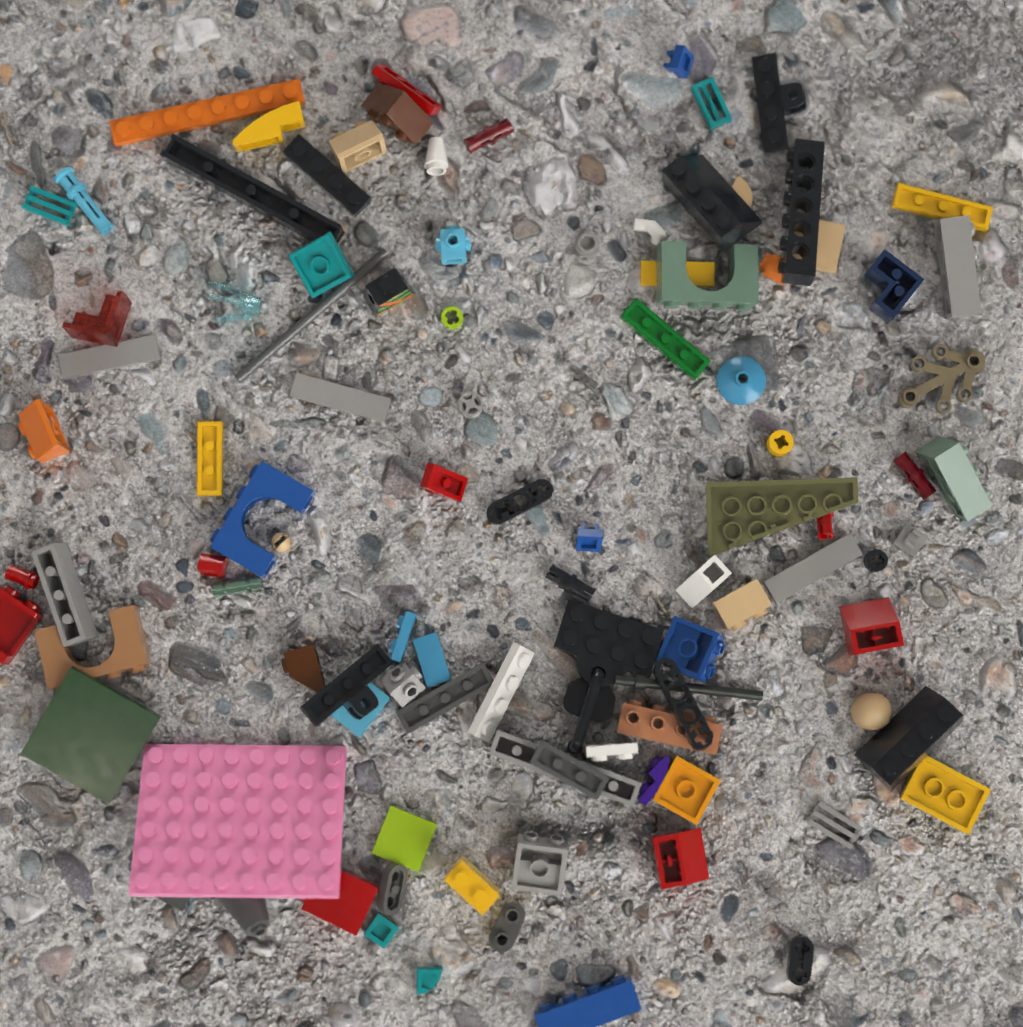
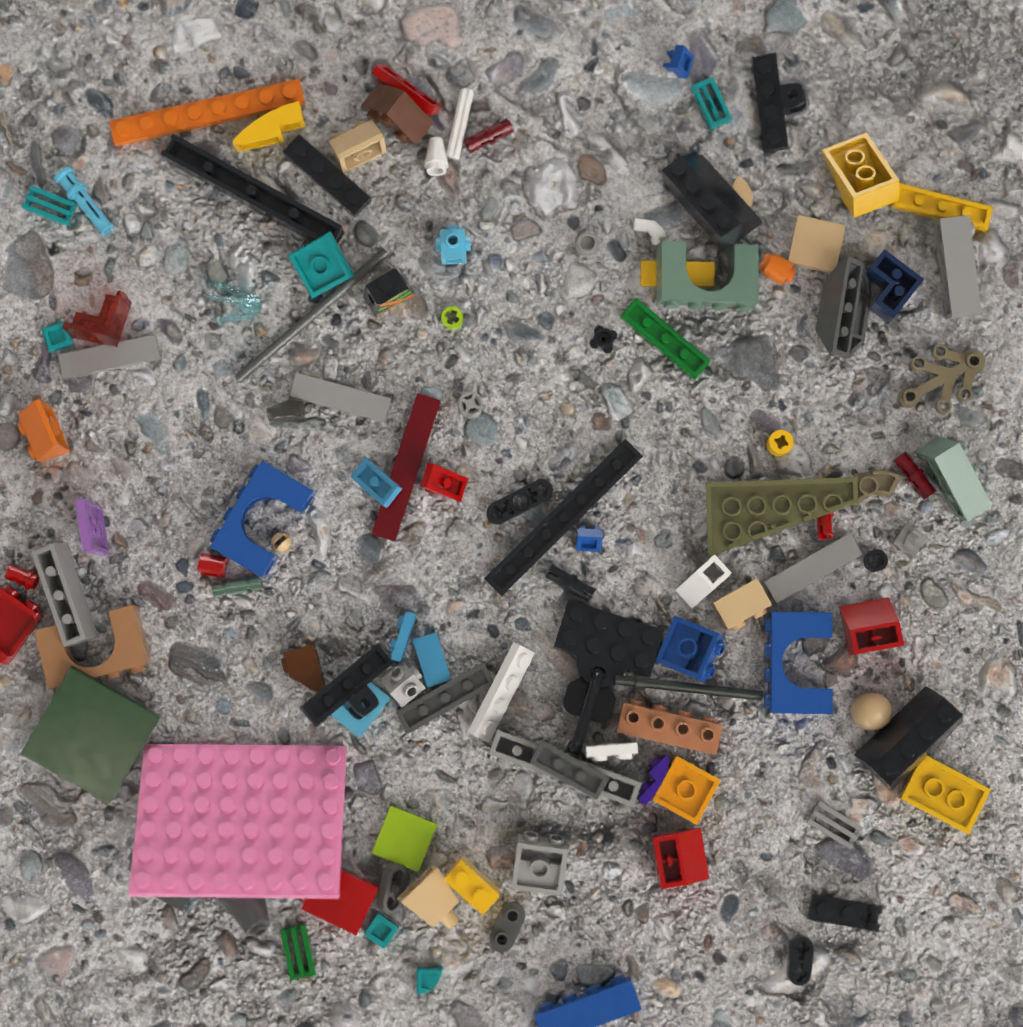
(57, 337): none -> teal tile
(92, 527): none -> medium lavender tile
(209, 458): yellow tile -> none
(287, 411): none -> clear smoke cone
(302, 973): none -> green tile
(376, 482): none -> dark azure plate
(407, 465): none -> dark red tile
(431, 898): none -> tan torso
(460, 123): none -> white axle
(563, 517): none -> black plate
(601, 332): none -> black plate
(686, 702): black beam -> none
(738, 392): dark azure dish -> none
(782, 631): none -> blue arch
(808, 154): black brick -> none
(843, 912): none -> black plate
(844, 308): none -> dark grey wedge
(861, 175): none -> yellow slope
(876, 484): none -> dark tan tile

